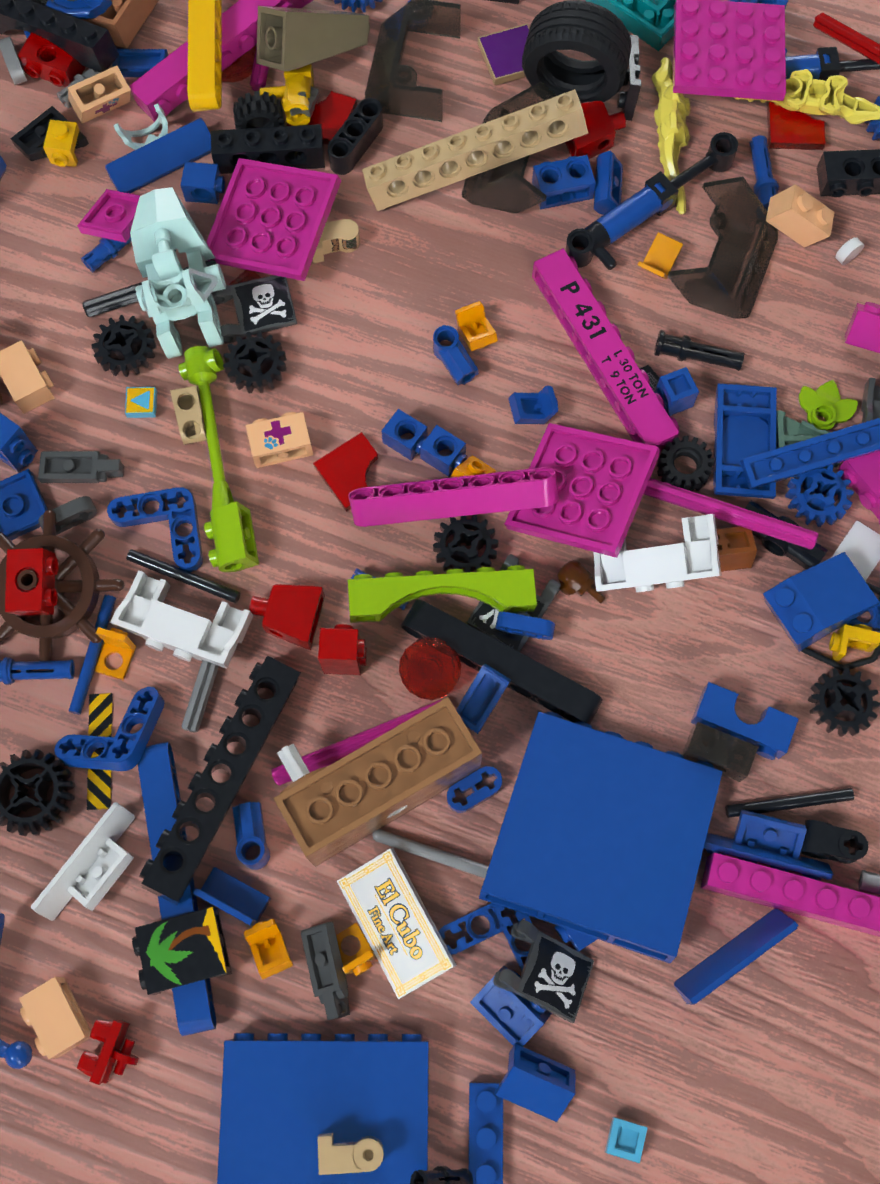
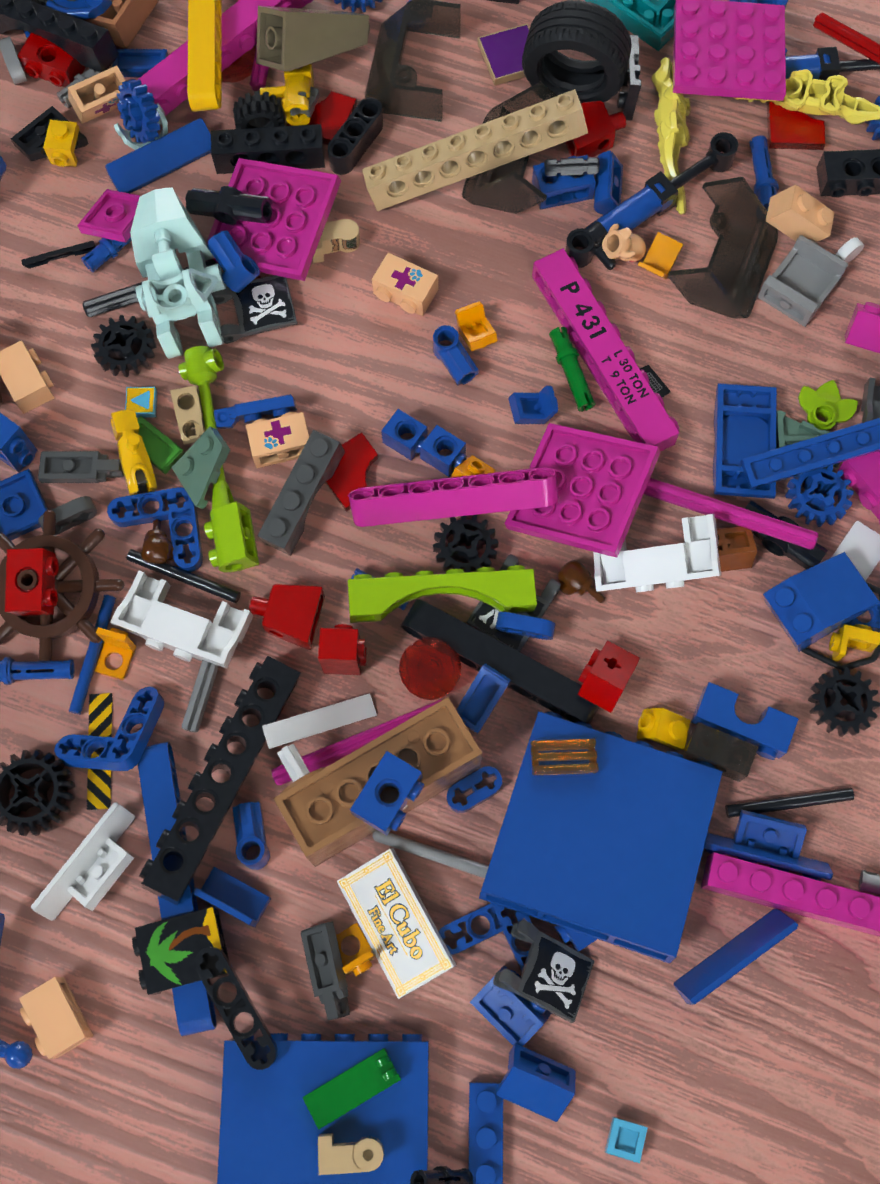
(57, 254): none -> black piece
(101, 1065): red hips -> none
(132, 453): none -> yellow piece
(138, 111): none -> blue gear
(156, 545): none -> reddish brown piece
(161, 449): none -> bright green tile
(202, 182): blue brick -> none
(202, 465): none -> sand green wing
(228, 205): none -> black piece
(231, 1010): none -> black beam
(237, 267): none -> blue piece
(240, 361): black gear -> none
(253, 410): none -> blue hinge
(268, 948): light orange bracket -> none
(288, 515): none -> dark grey arch
(319, 721): none -> white sticker
(351, 1088): none -> green hinge
(388, 773): none -> blue brick
(405, 284): none -> light nougat brick
(568, 358): none -> green pin
(571, 166): none -> axle
(571, 744): none -> clear orange tile
(607, 675): none -> red brick
(623, 244): none -> light nougat animal
(663, 727): none -> yellow bracket
(677, 391): blue brick -> none
(684, 348): black pin -> none
(689, 449): black tyre -> none
(803, 280): none -> light grey panel
(828, 841): black piece -> none

